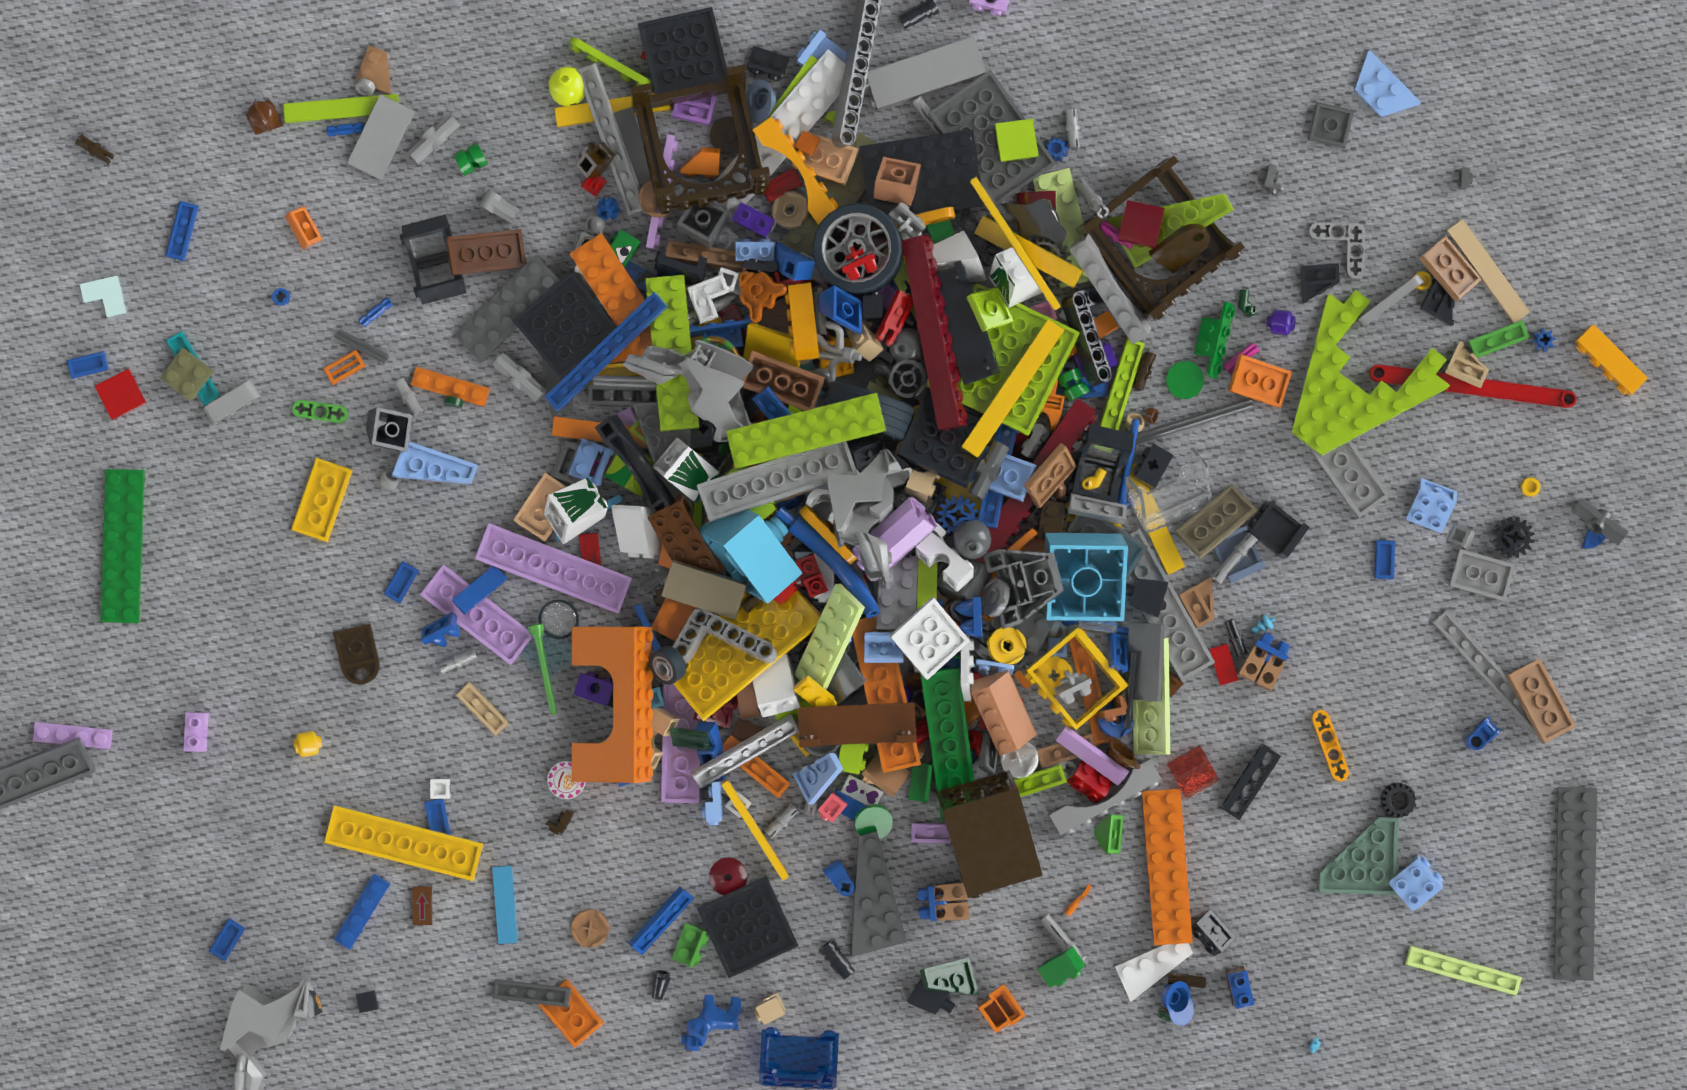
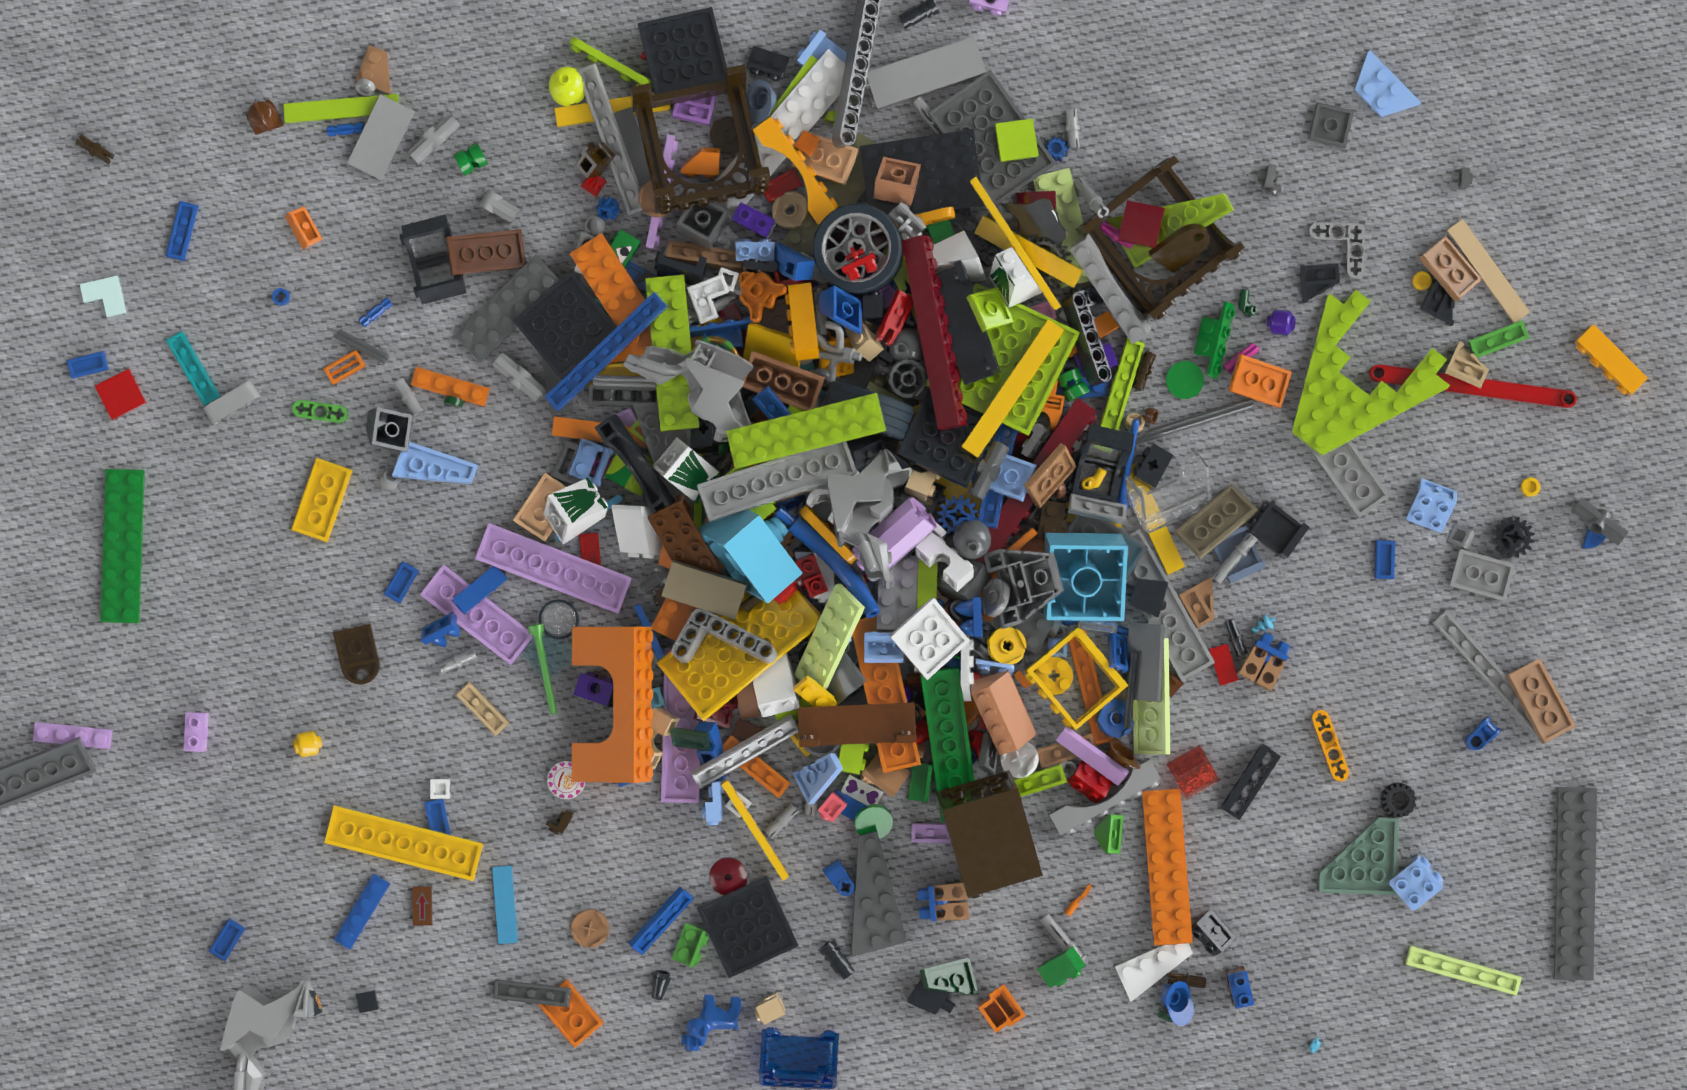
(186, 374): olive plate -> none
(667, 665): black wheel -> none
(1071, 684): light grey hips -> none
(1119, 709): dark orange bracket -> none
(1390, 300): light grey beam -> none
(1541, 344): blue gear -> none

